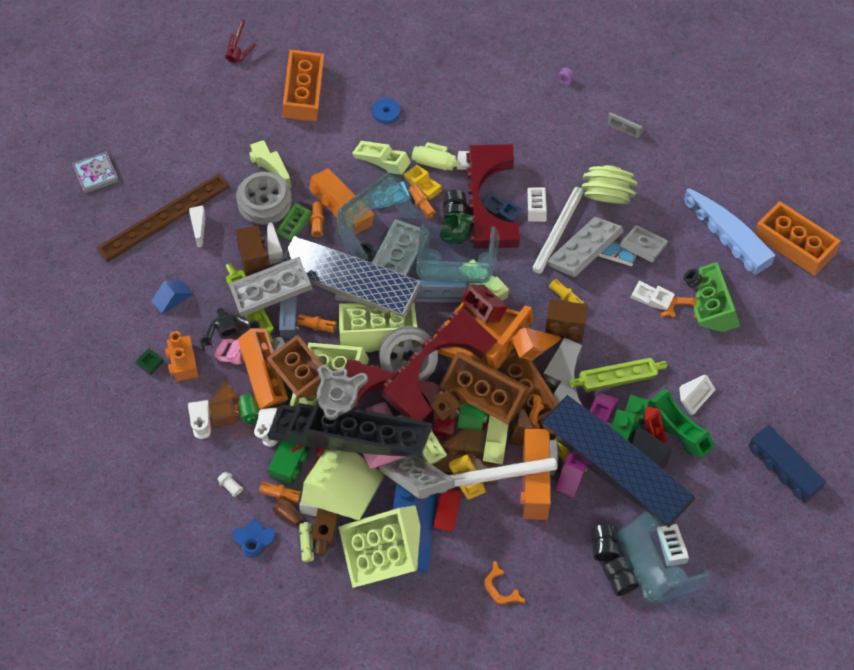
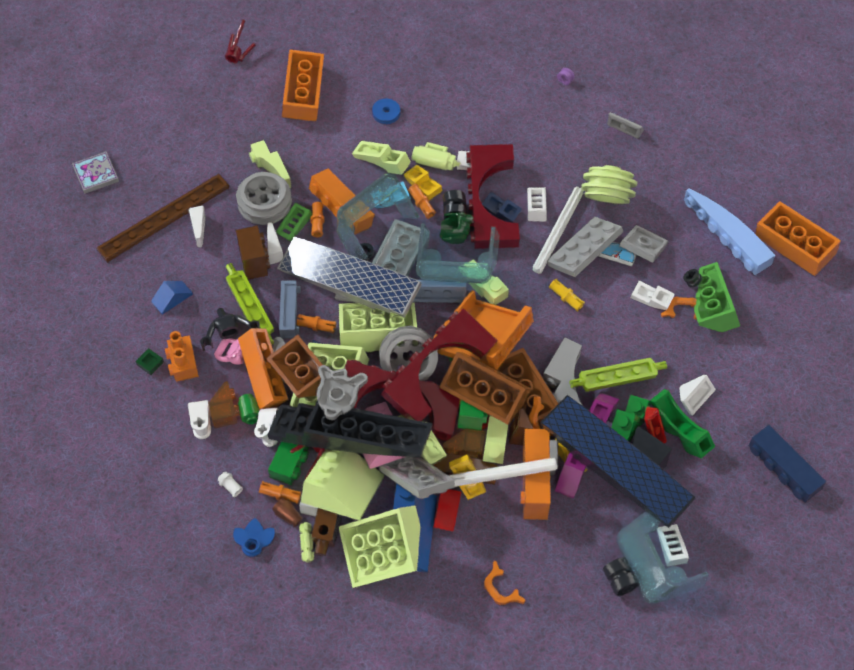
(270, 286): light grey piece -> none
(447, 404): reddish brown brick -> none
(484, 303): dark red brick -> none
(532, 343): orange slope -> none
(566, 320): reddish brown brick -> none
(605, 542): black wheel -> none

